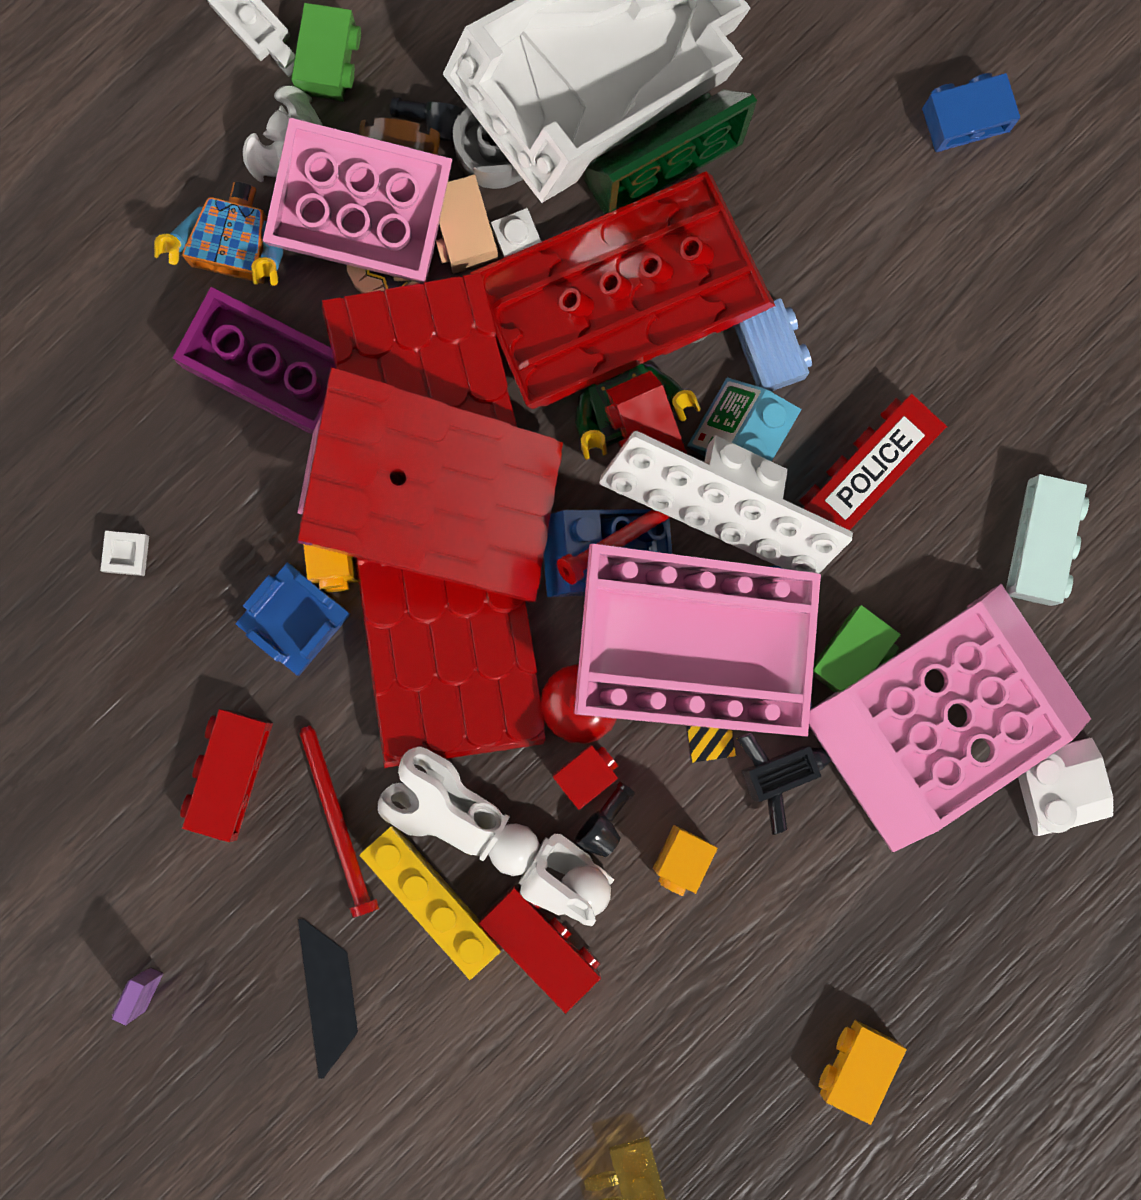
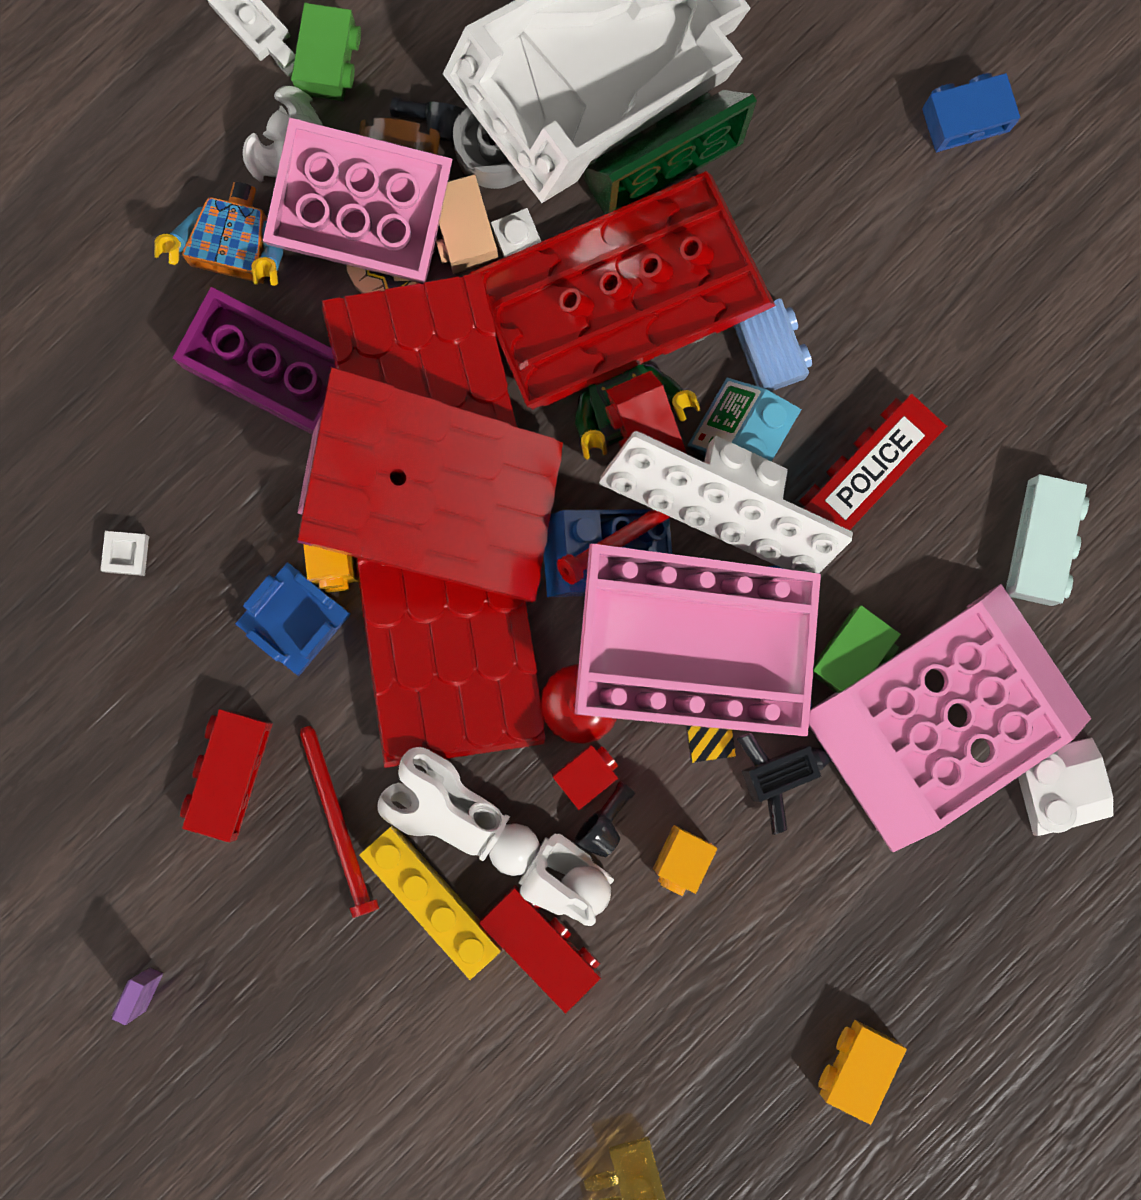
(328, 996): black sticker -> none

